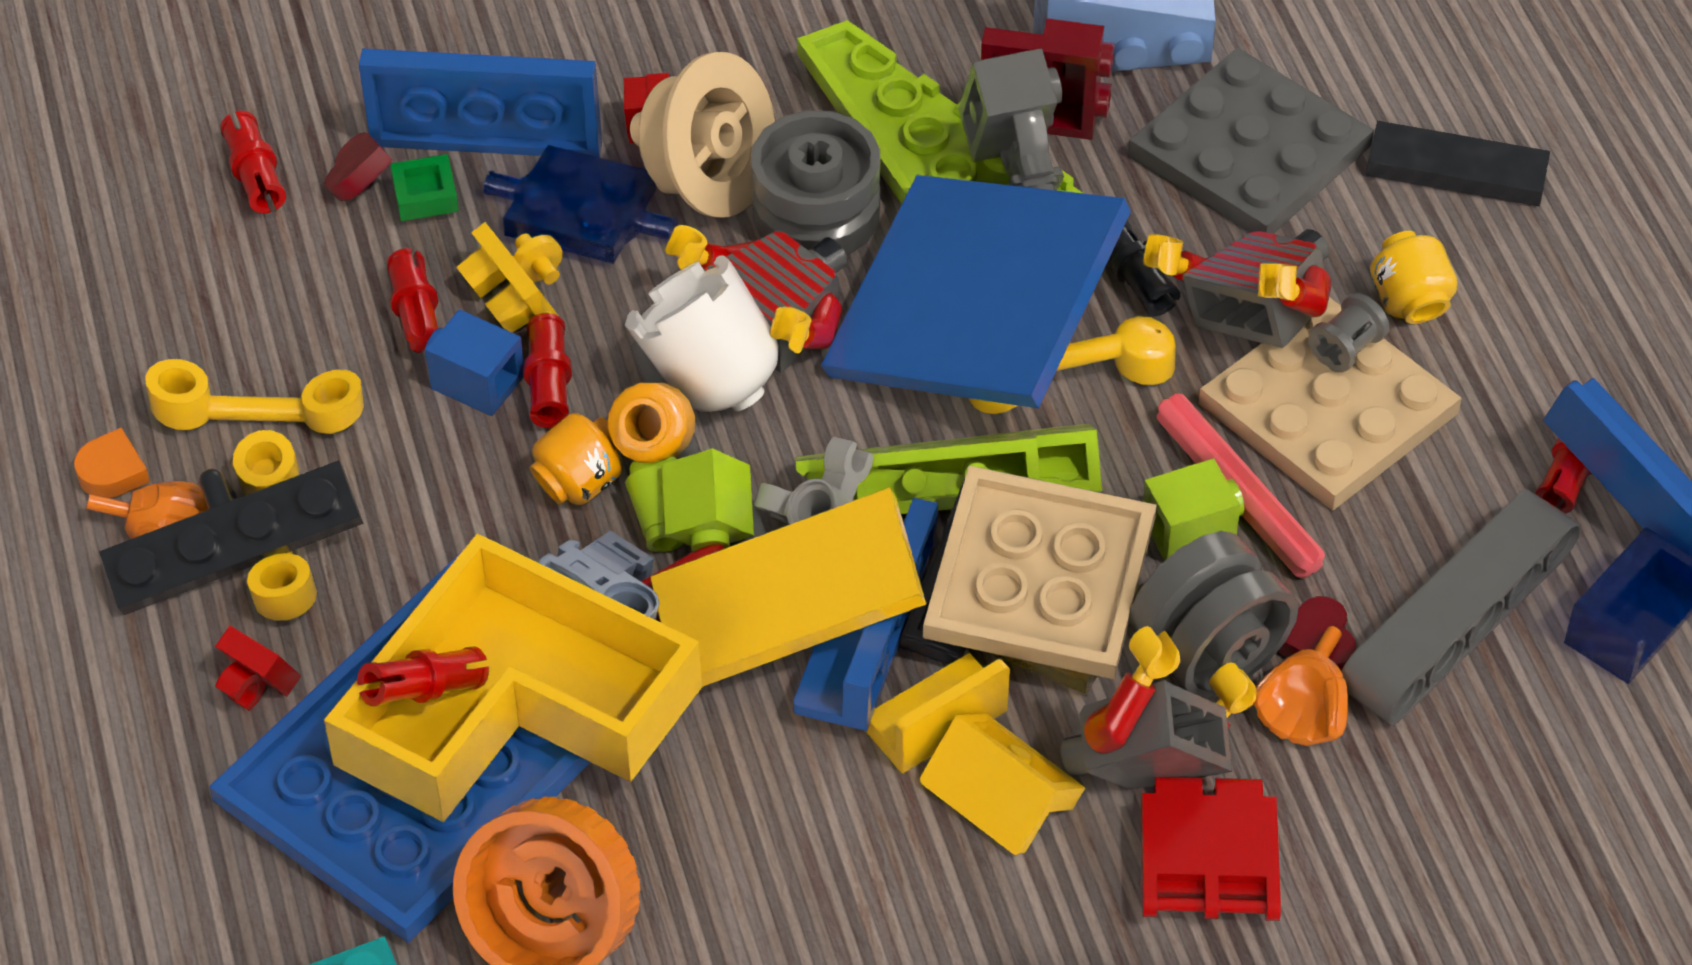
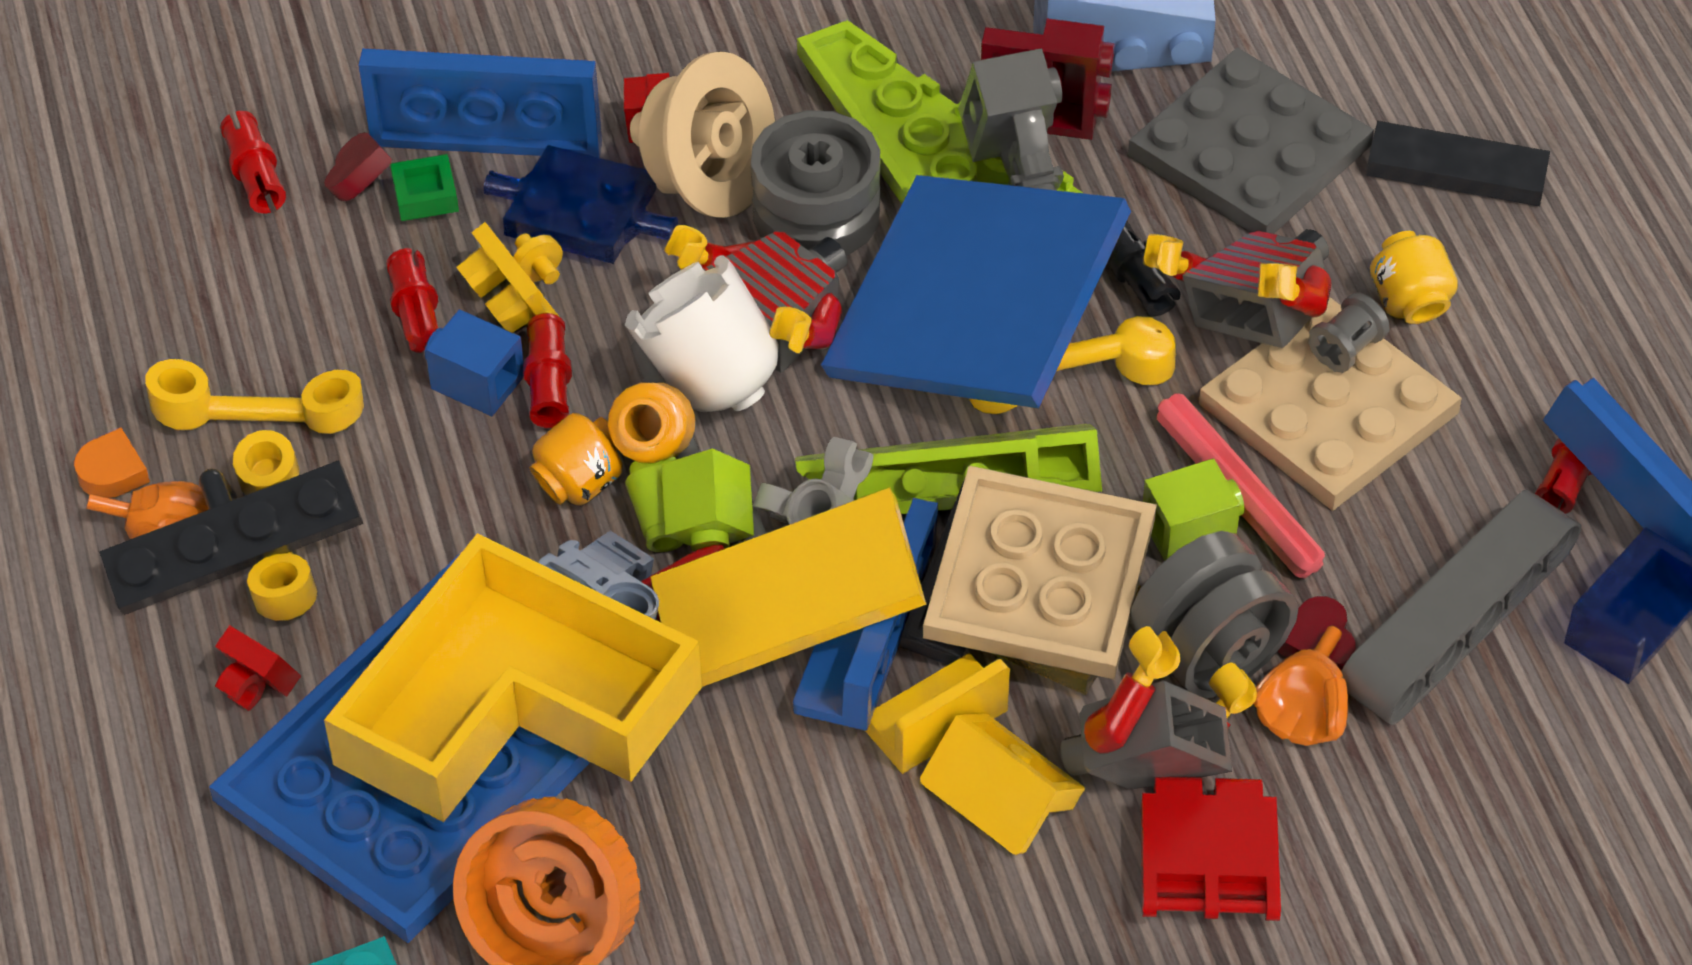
(422, 676): red pin -> none

